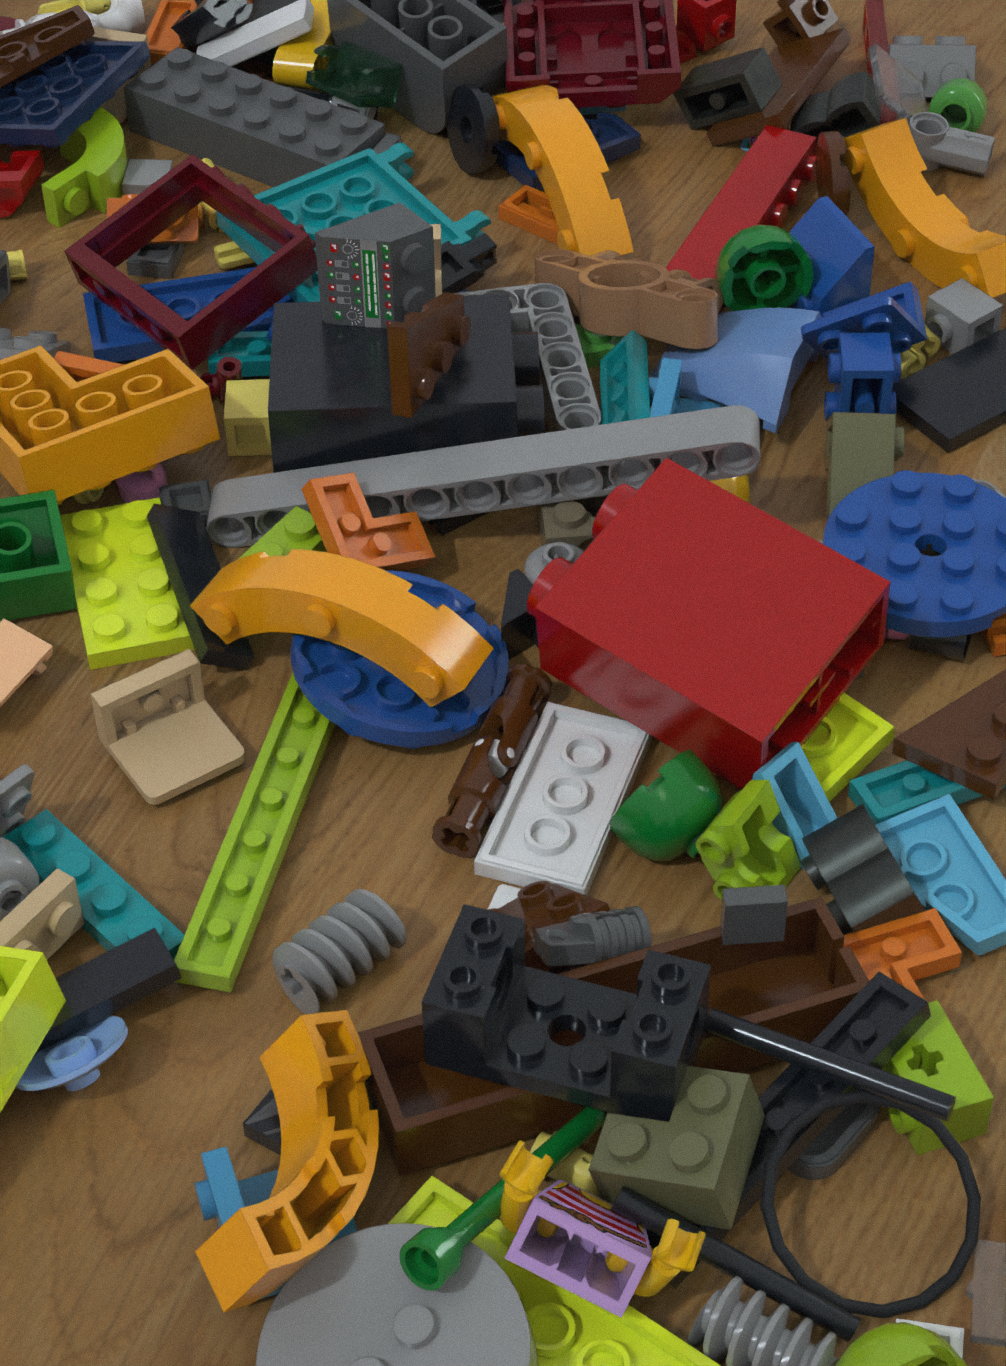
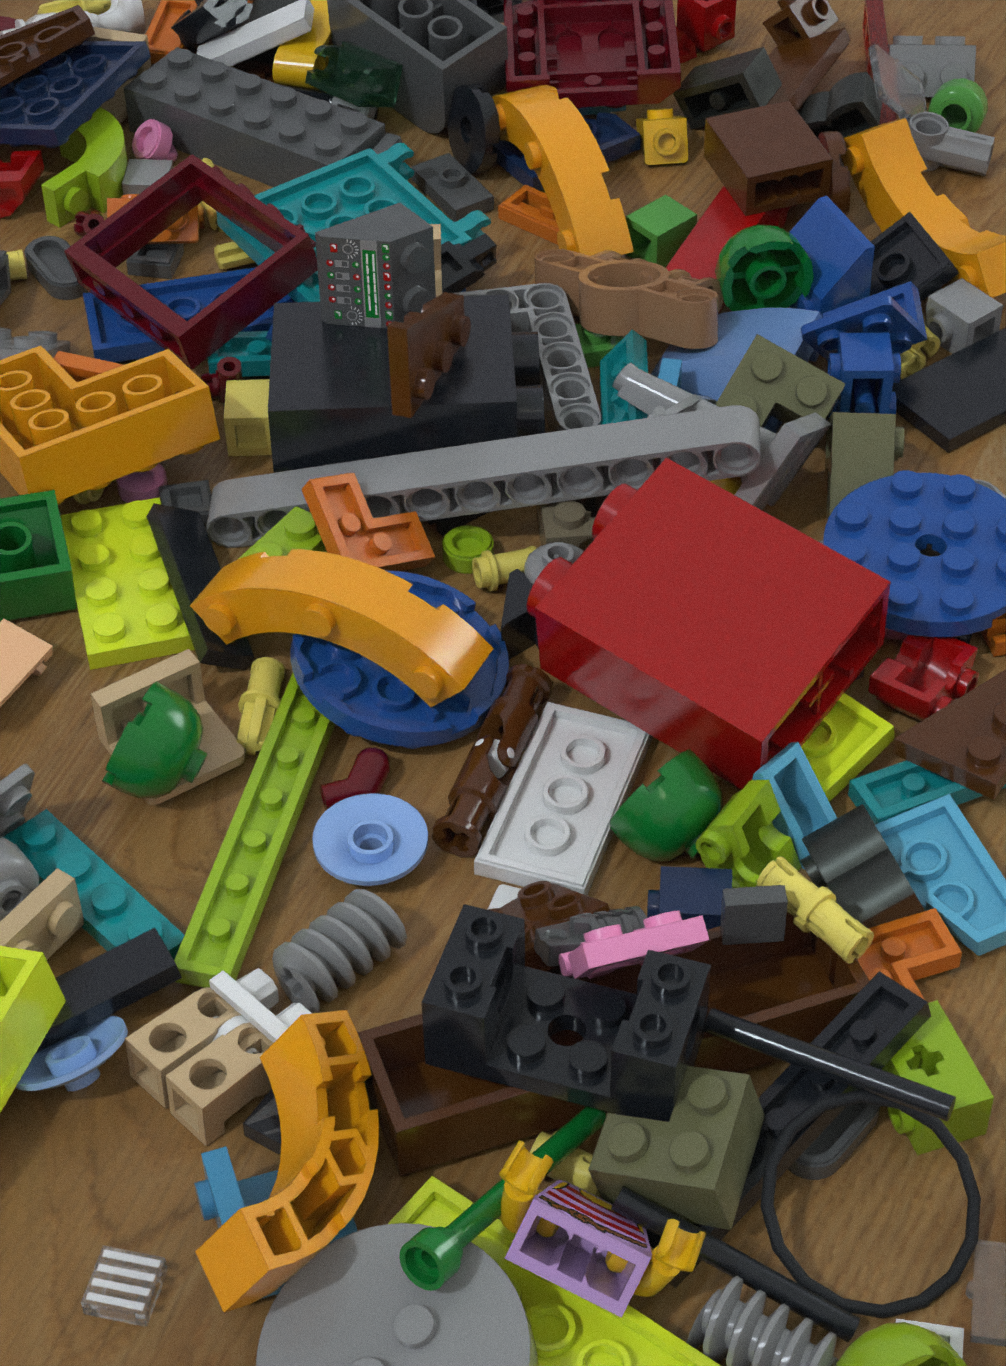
(51, 267): none -> dark grey tile
(87, 221): none -> dark red arm
(124, 1286): none -> clear tile
(154, 141): none -> bright pink tile
(158, 746): none -> green cylinder
(209, 1049): none -> tan hips
(259, 703): none -> light yellow axle
(365, 777): none -> dark red arm
(370, 839): none -> light blue dish
(452, 187): none -> dark grey plate
(463, 545): none -> lime tile
(494, 569): none -> light yellow pin
(610, 949): none -> bright pink plate
(659, 229): none -> bright green brick
(663, 137): none -> yellow bracket
(691, 892): none -> dark blue brick
(767, 157): none -> reddish brown brick
(780, 385): none -> olive brick
(780, 453): none -> light grey piece
(817, 911): none -> light yellow pin
(907, 255): none -> black tile
(925, 675): none -> red cylinder

